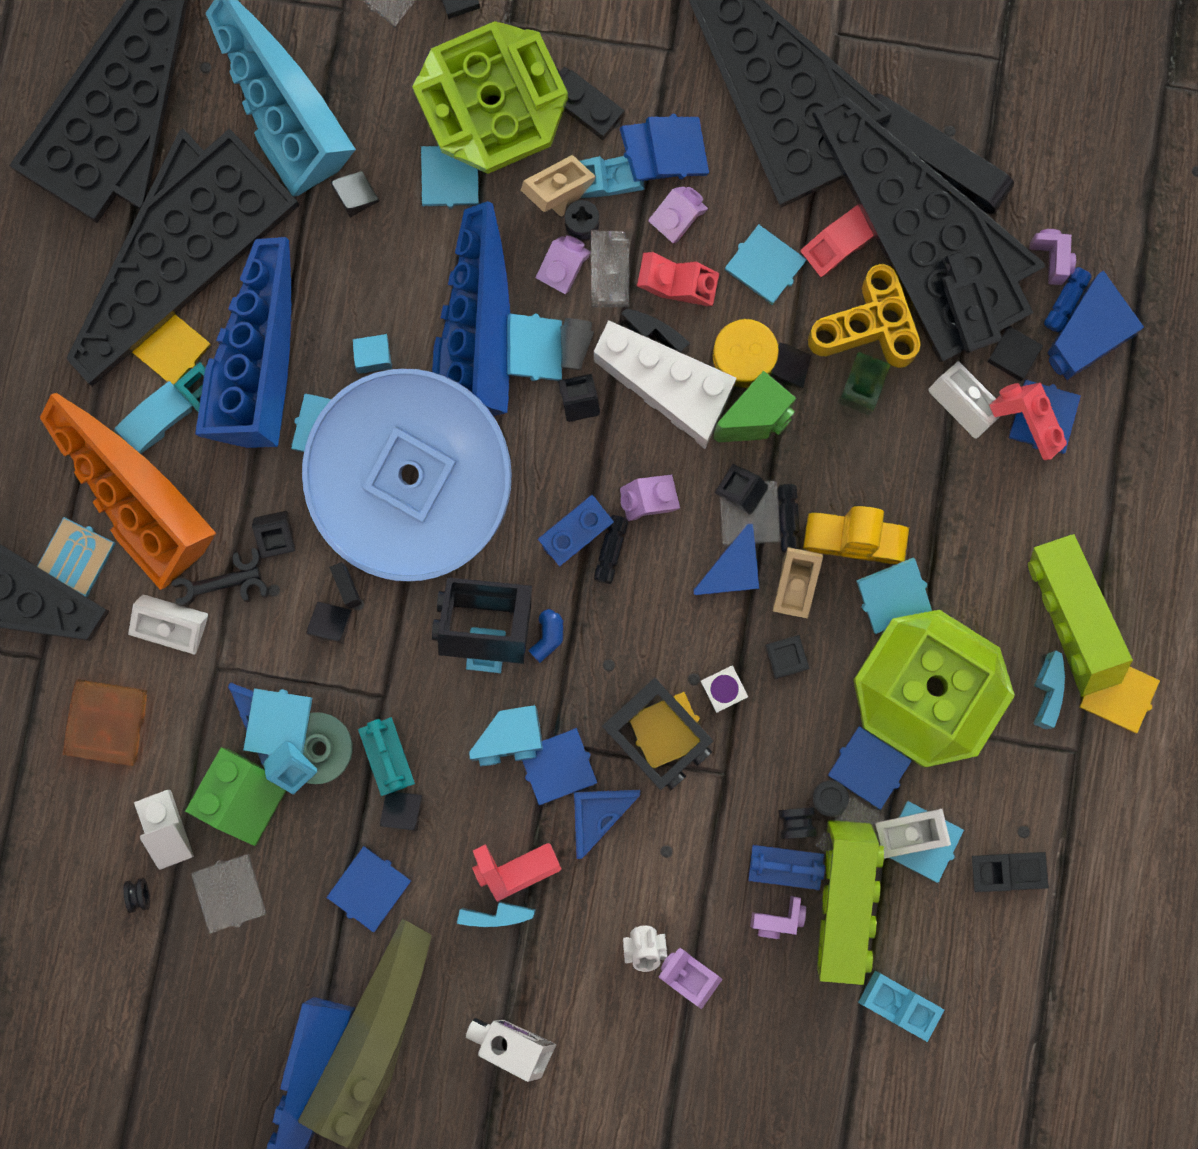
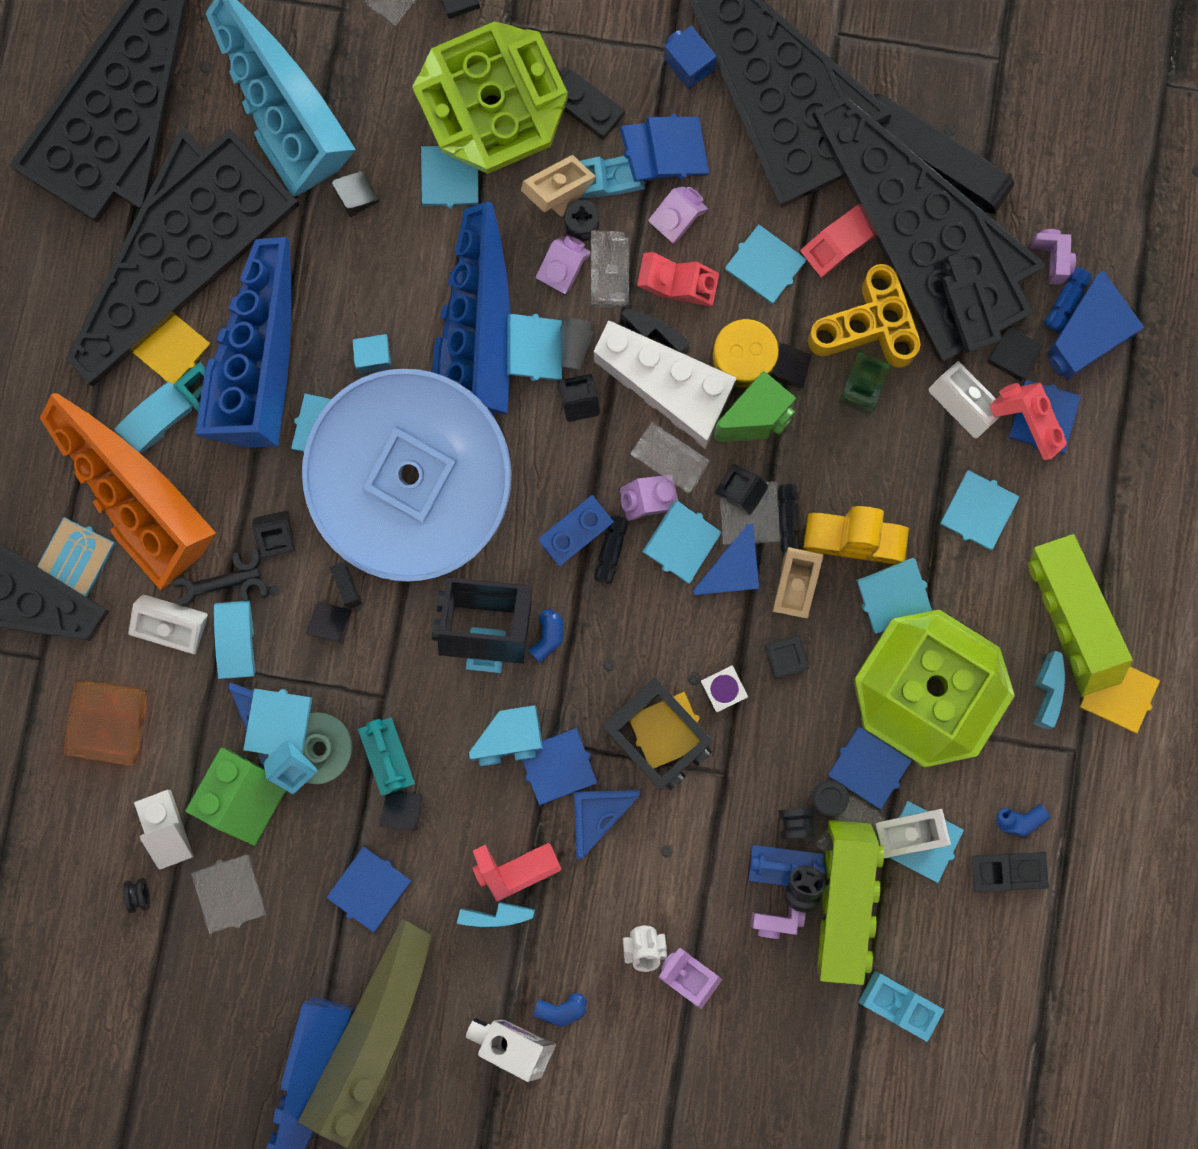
(234, 639): none -> medium azure slope
(564, 1013): none -> blue arm
(670, 458): none -> clear hinge
(681, 541): none -> medium azure piece
(689, 56): none -> blue brick
(805, 889): none -> black wheel
(979, 510): none -> medium azure piece
(1021, 824): none -> blue arm

